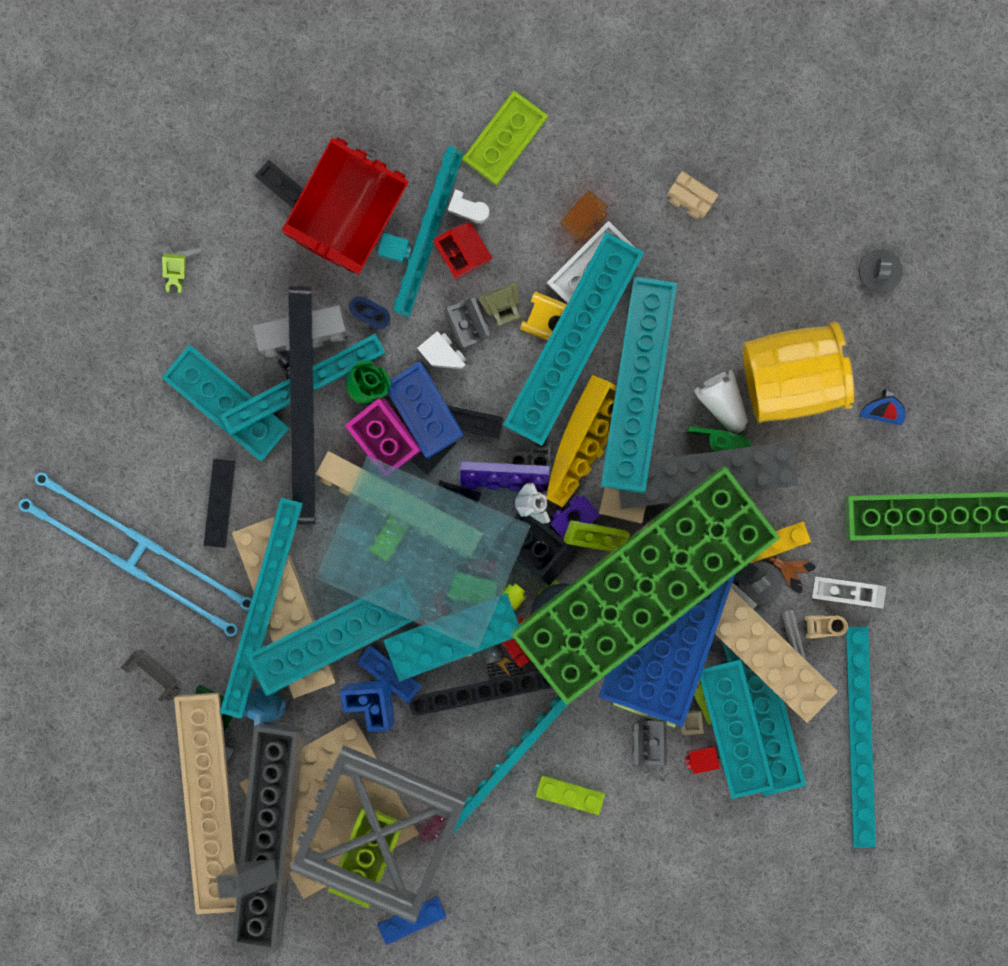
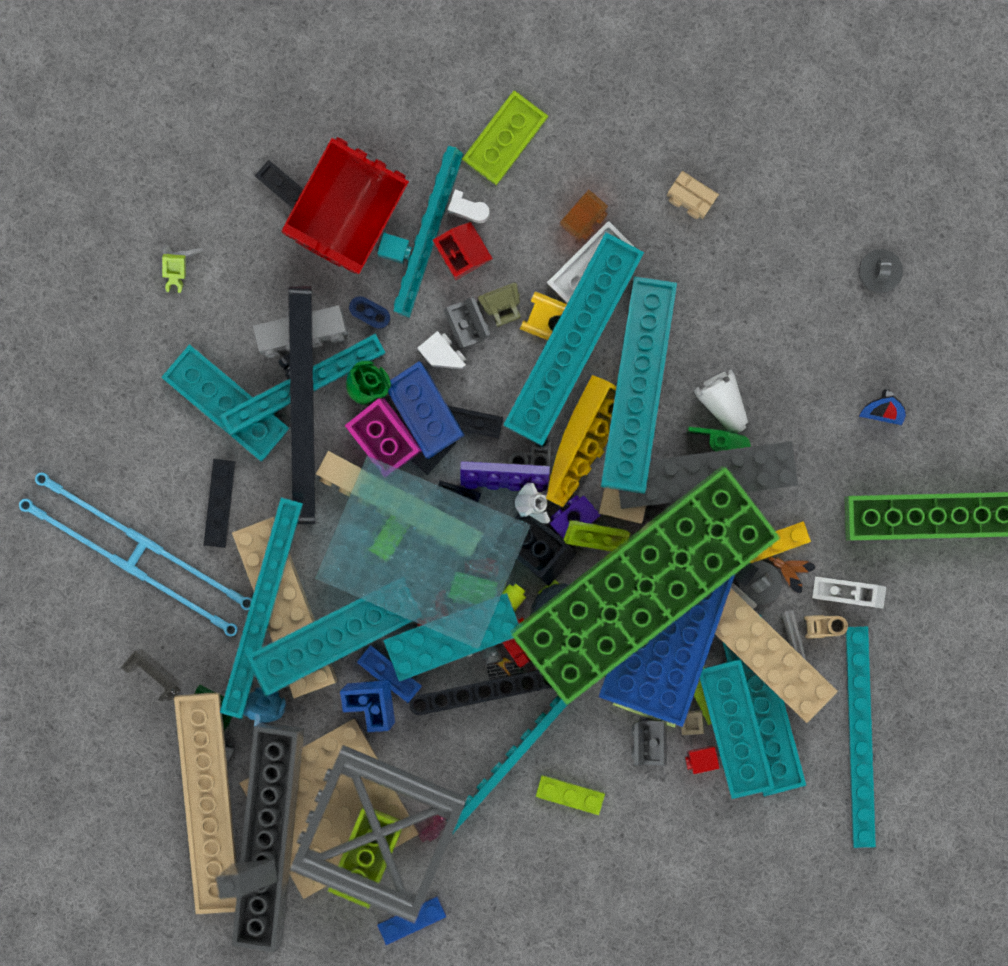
(798, 373): yellow piece -> none

